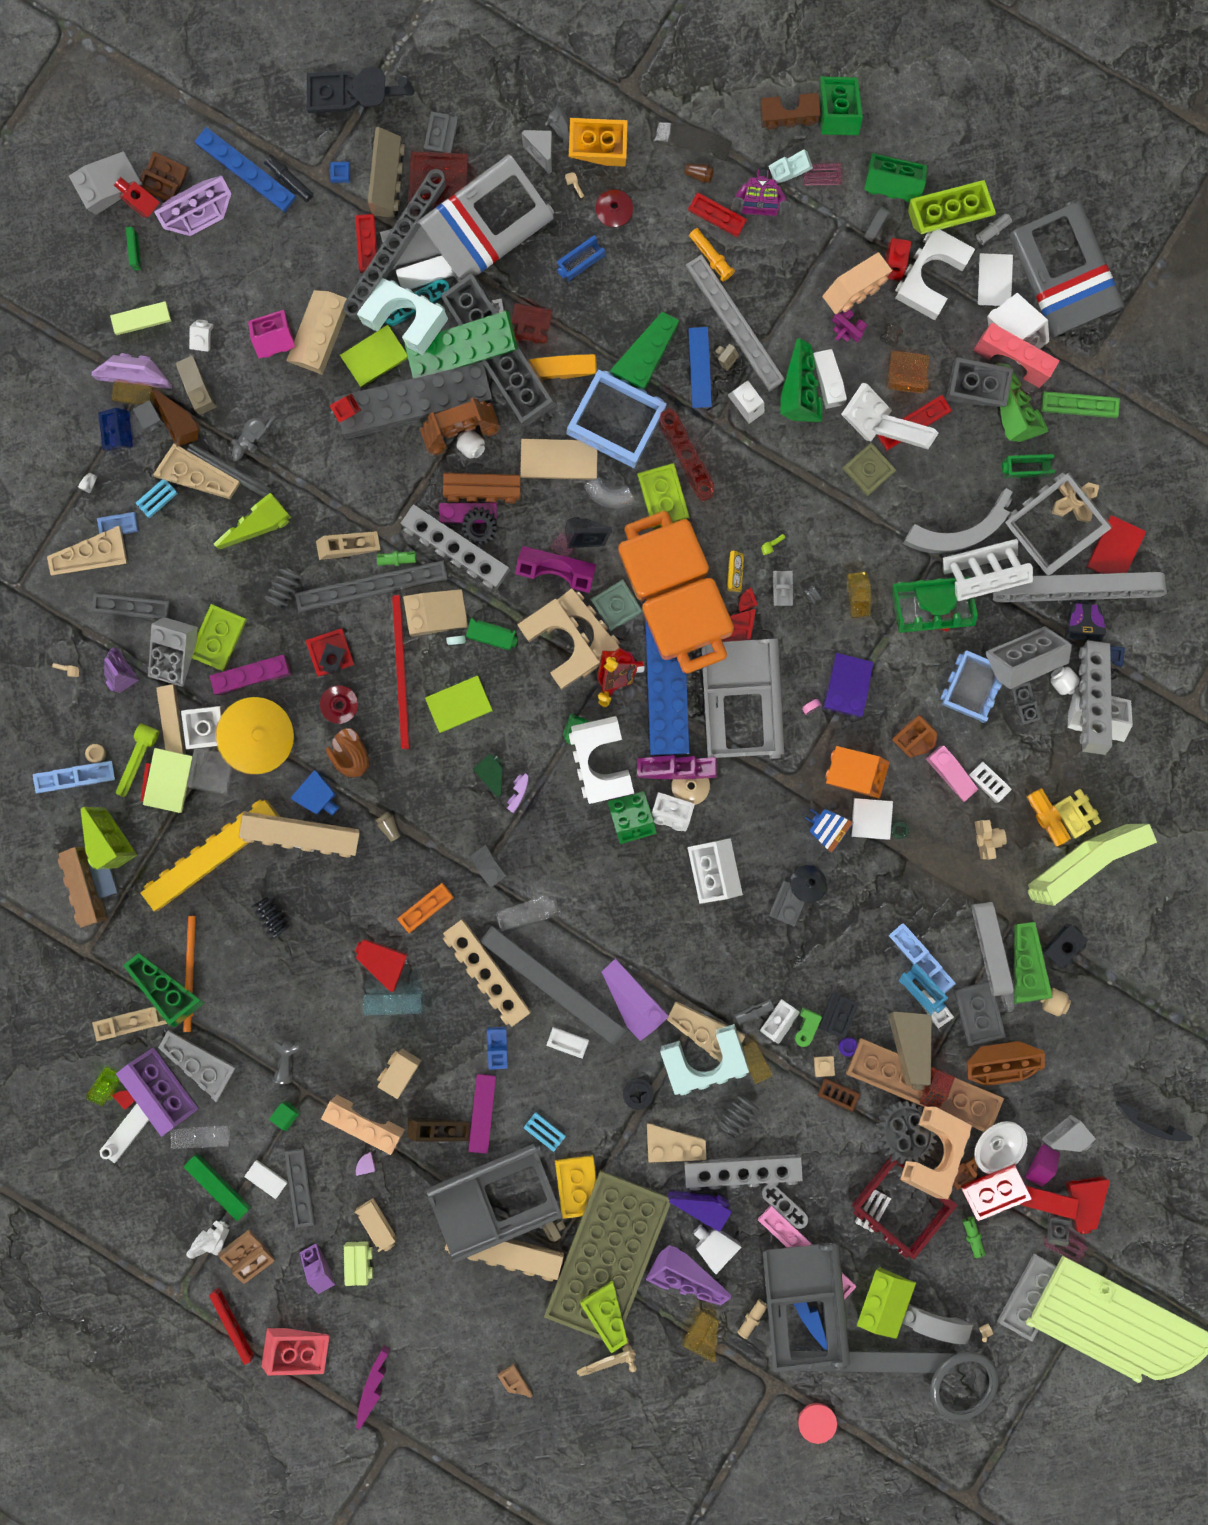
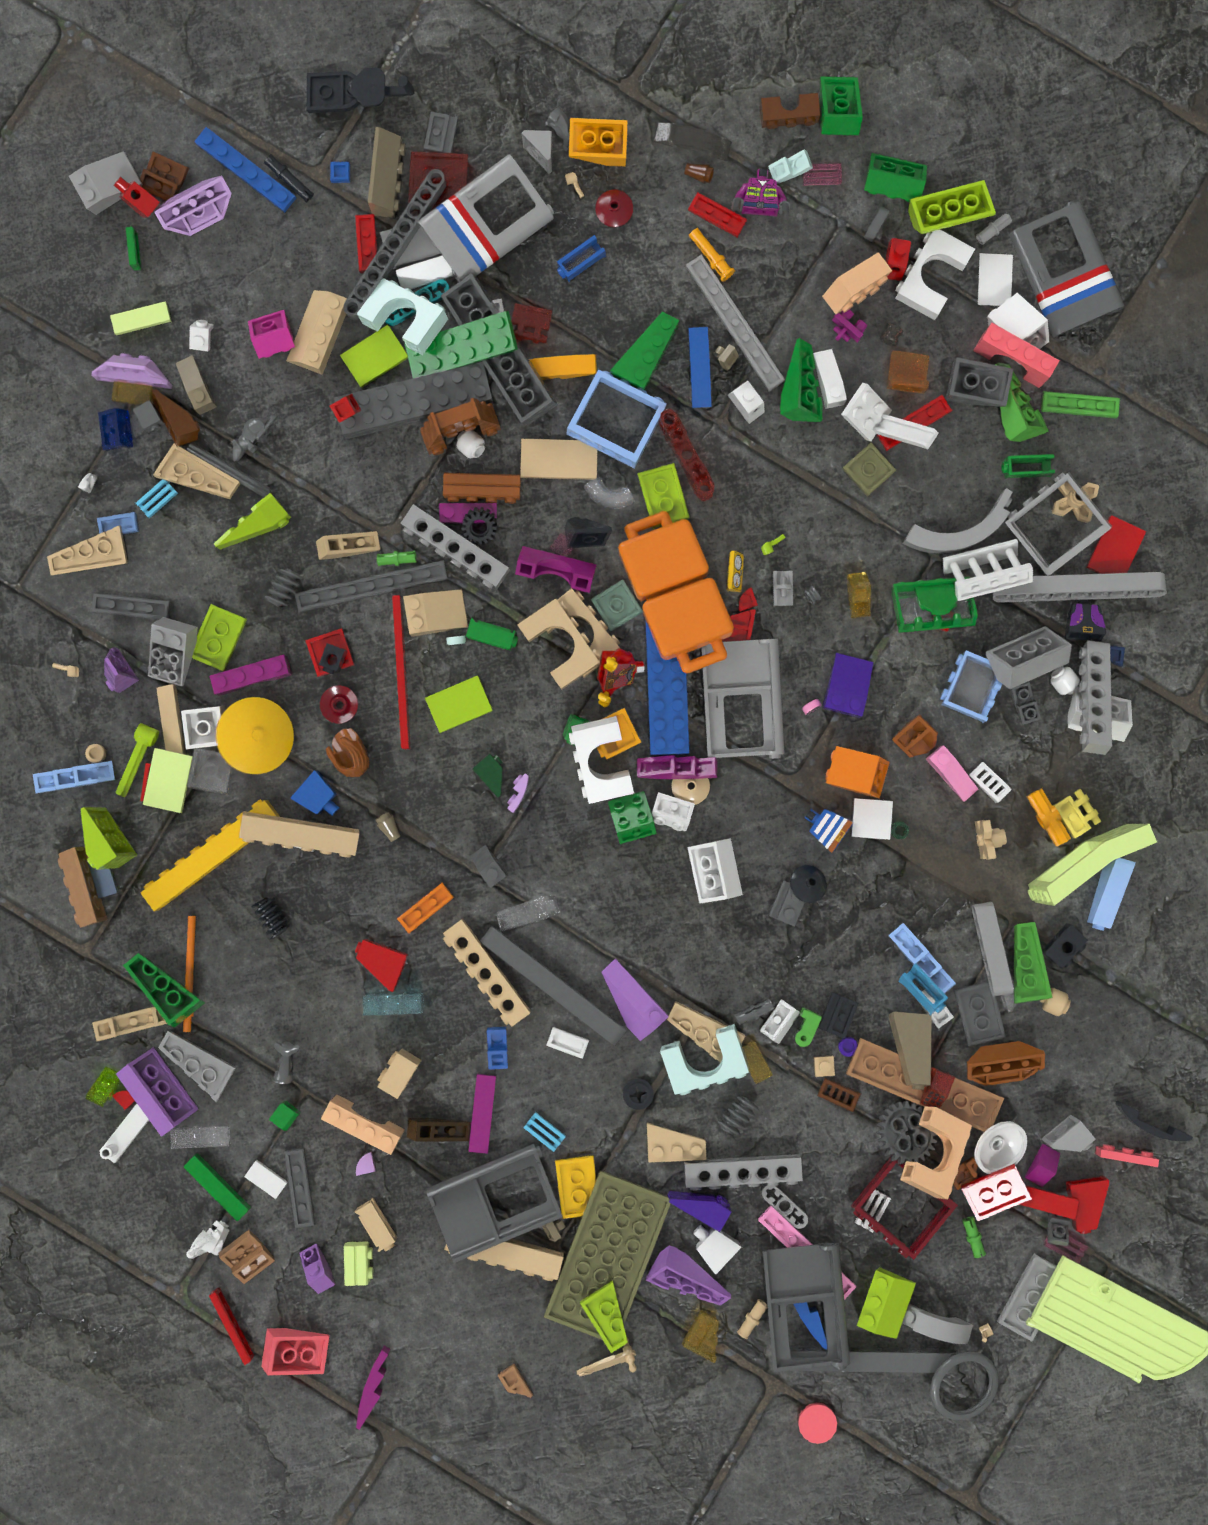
(628, 736): none -> light orange plate
(1110, 892): none -> light blue slope
(1127, 1155): none -> coral plate

